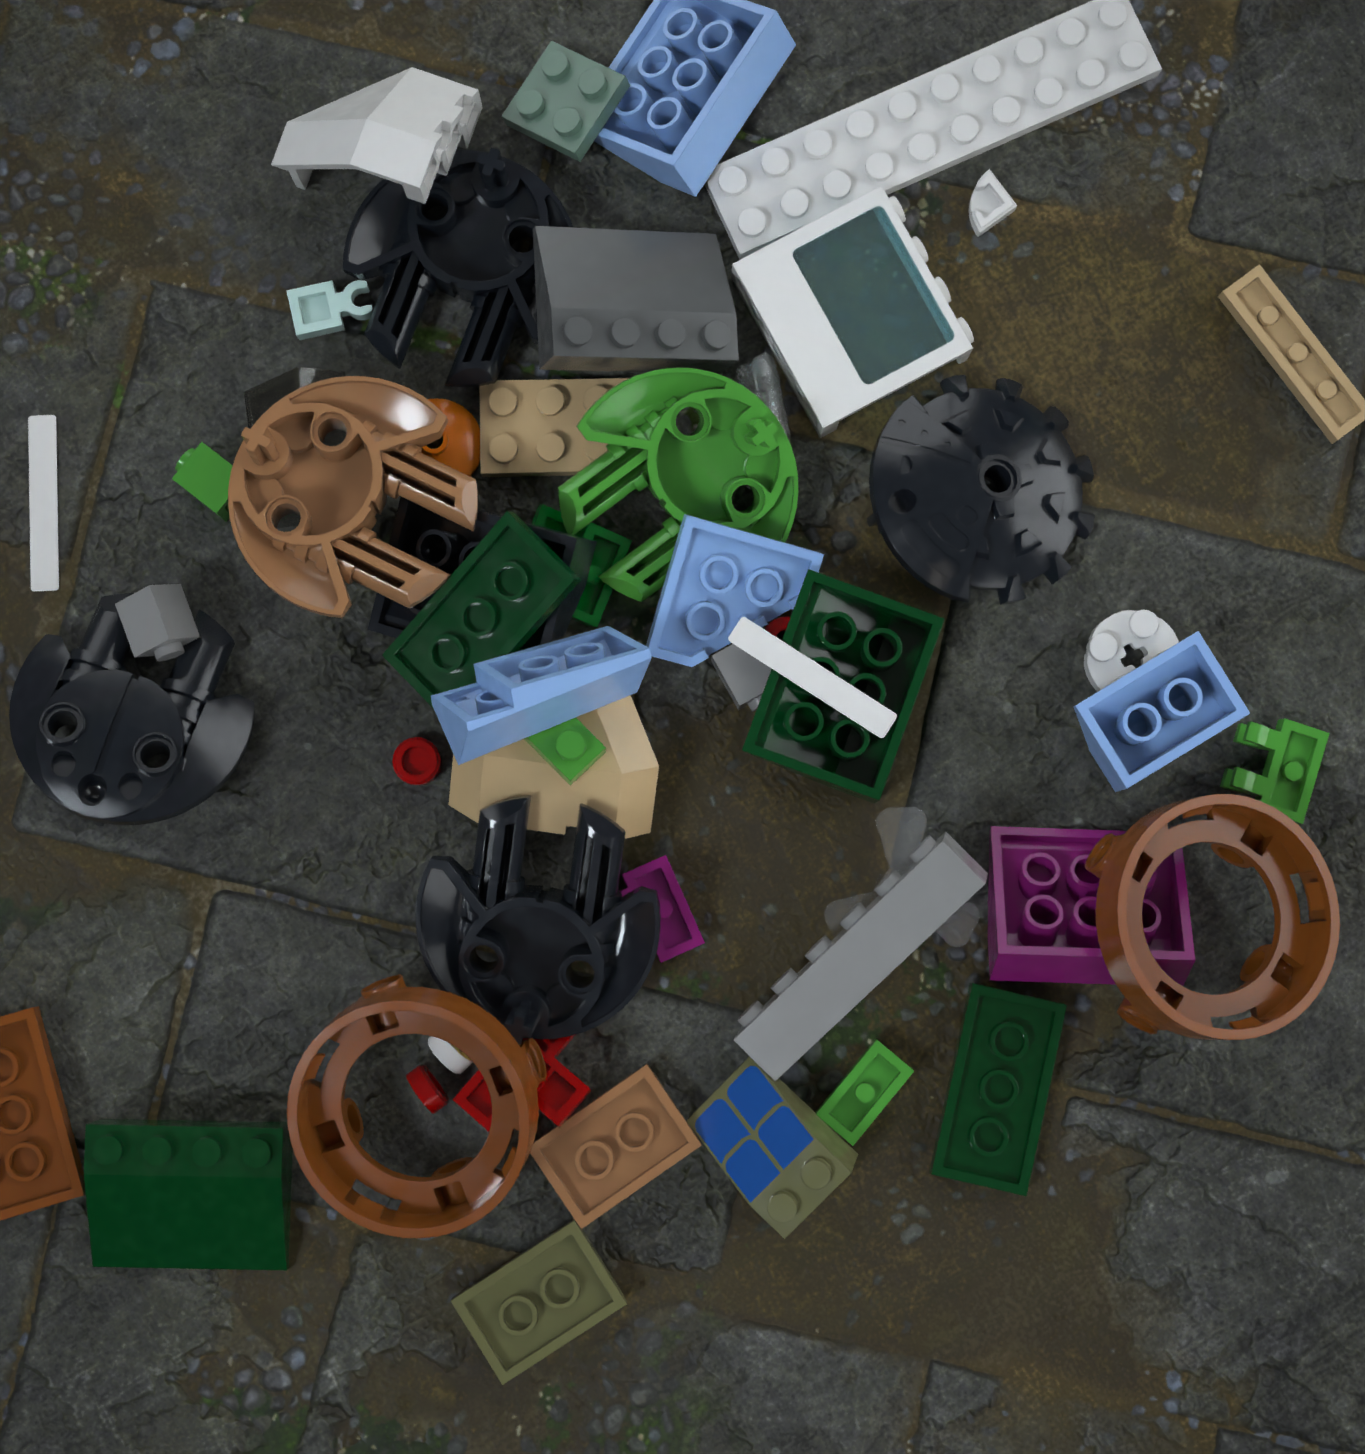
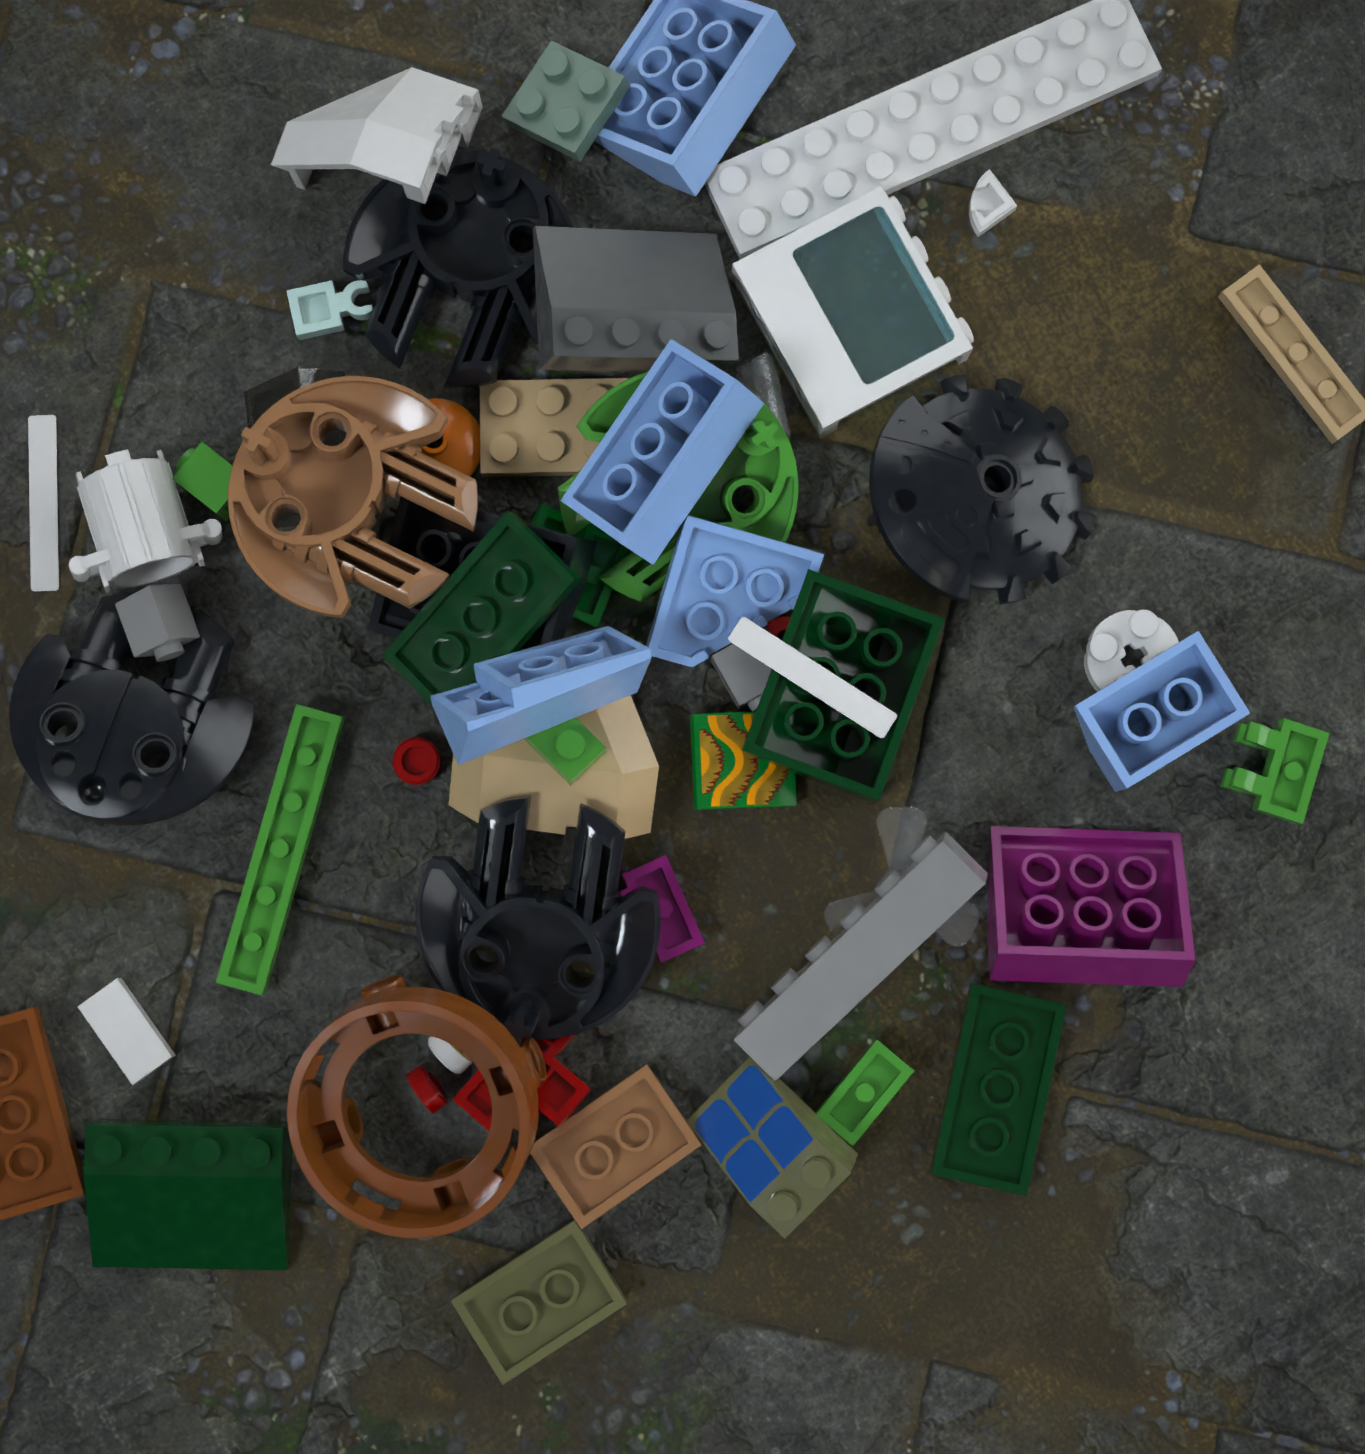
(126, 1031): none -> white tile
(138, 524): none -> white container
(280, 850): none -> bright green plate
(662, 451): none -> light blue slope
(728, 776): none -> slope
(1277, 976): dark orange piece -> none

